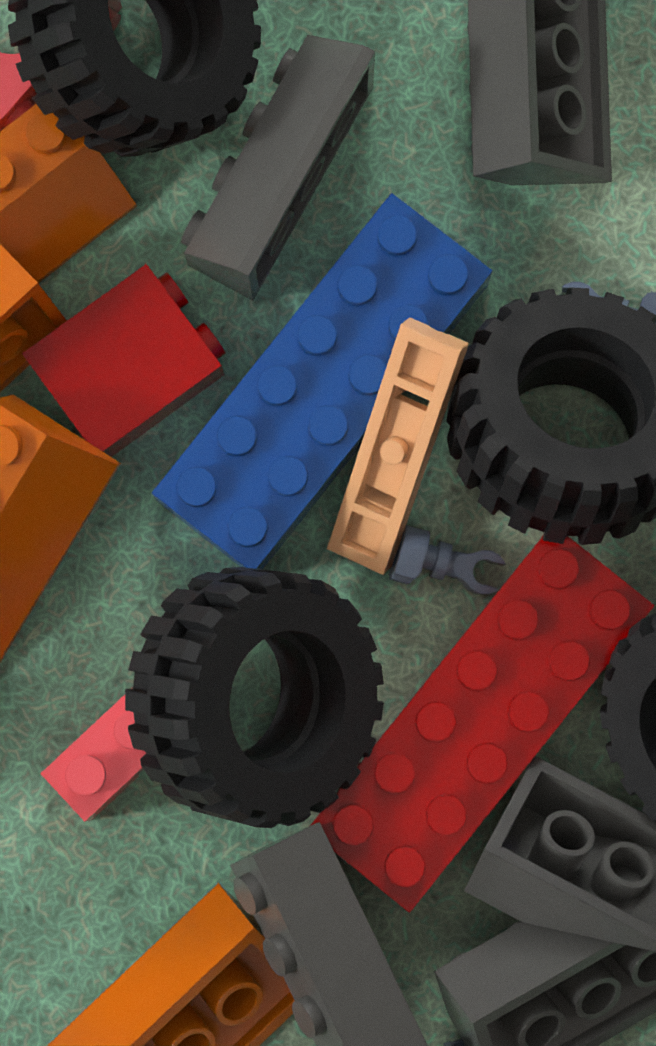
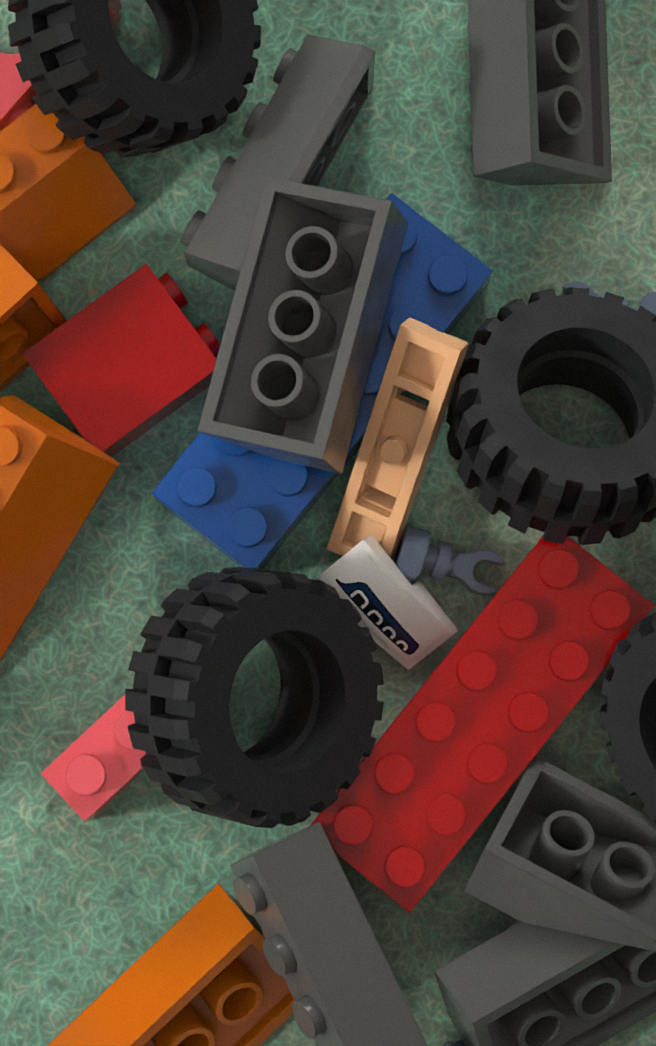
(304, 323): none -> dark grey slope
(398, 614): none -> white slope

